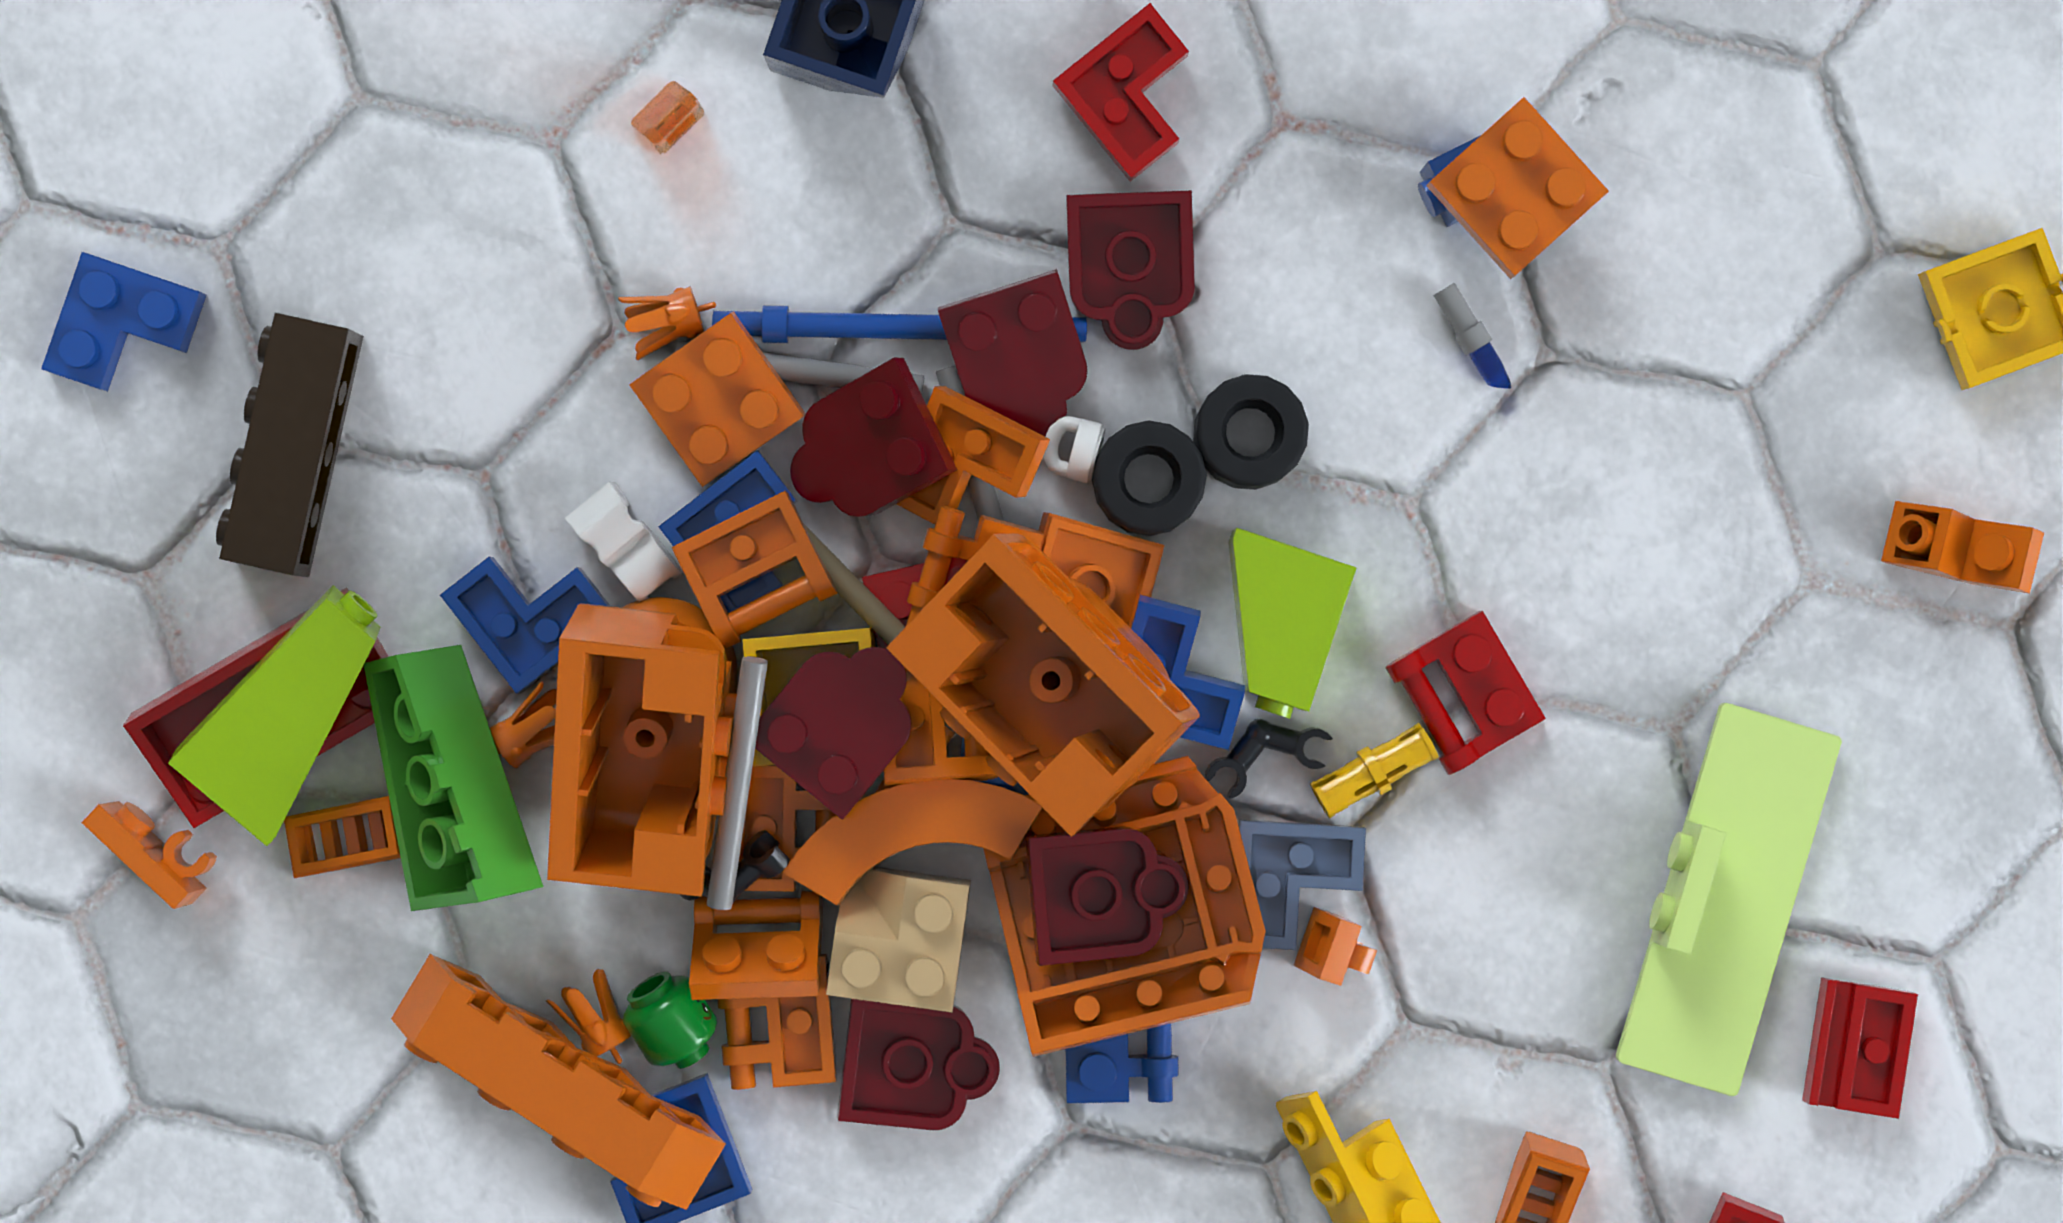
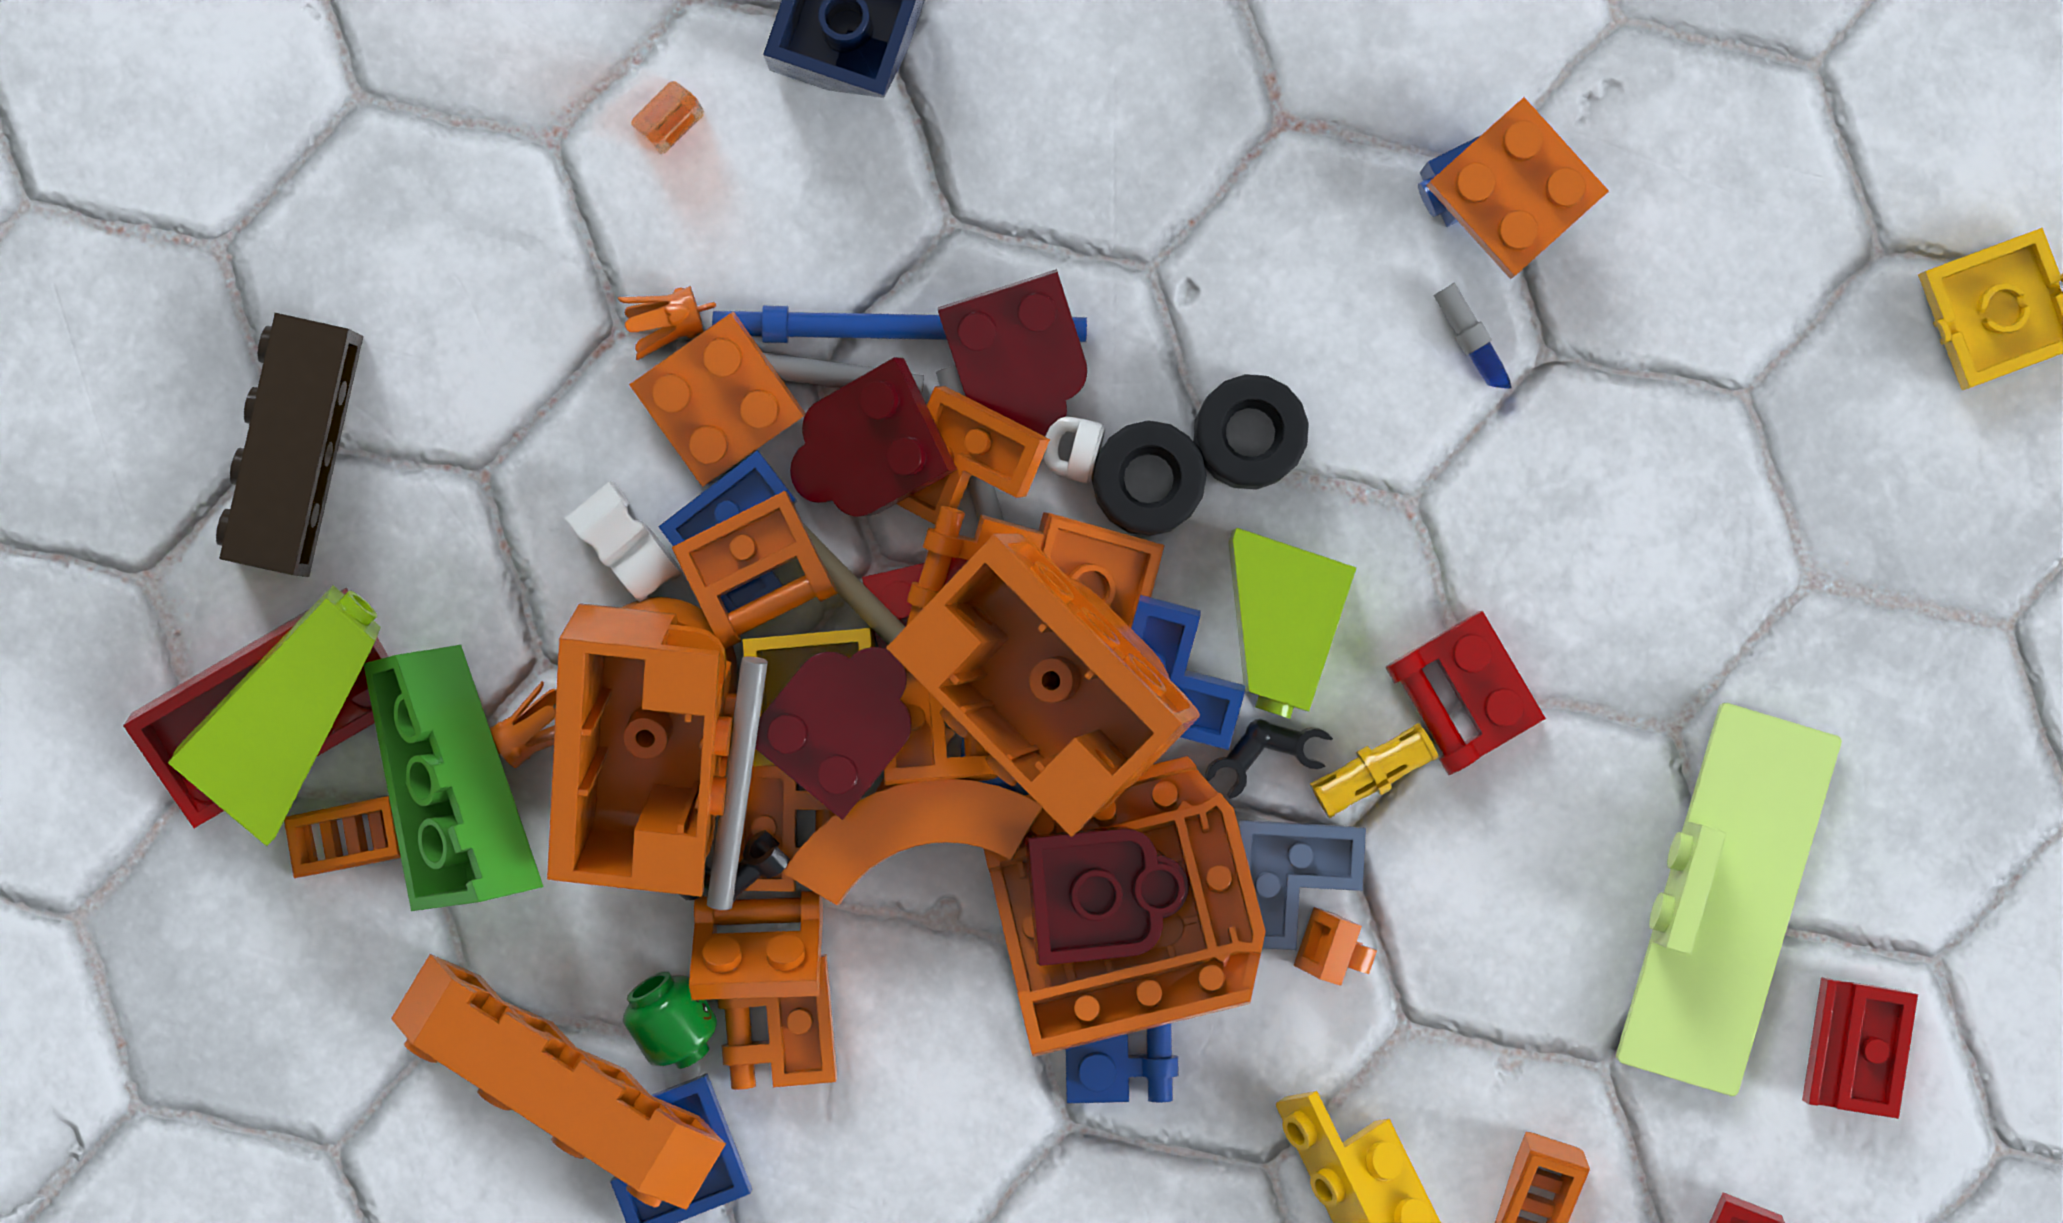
(107, 305): blue plate -> none
(130, 837): orange plate -> none
(511, 631): blue plate -> none
(596, 1034): orange piece -> none
(900, 939): tan slope -> none
(912, 1066): dark red plate -> none
(1109, 87): red plate -> none
(1131, 261): dark red plate -> none
(1962, 547): orange slope -> none

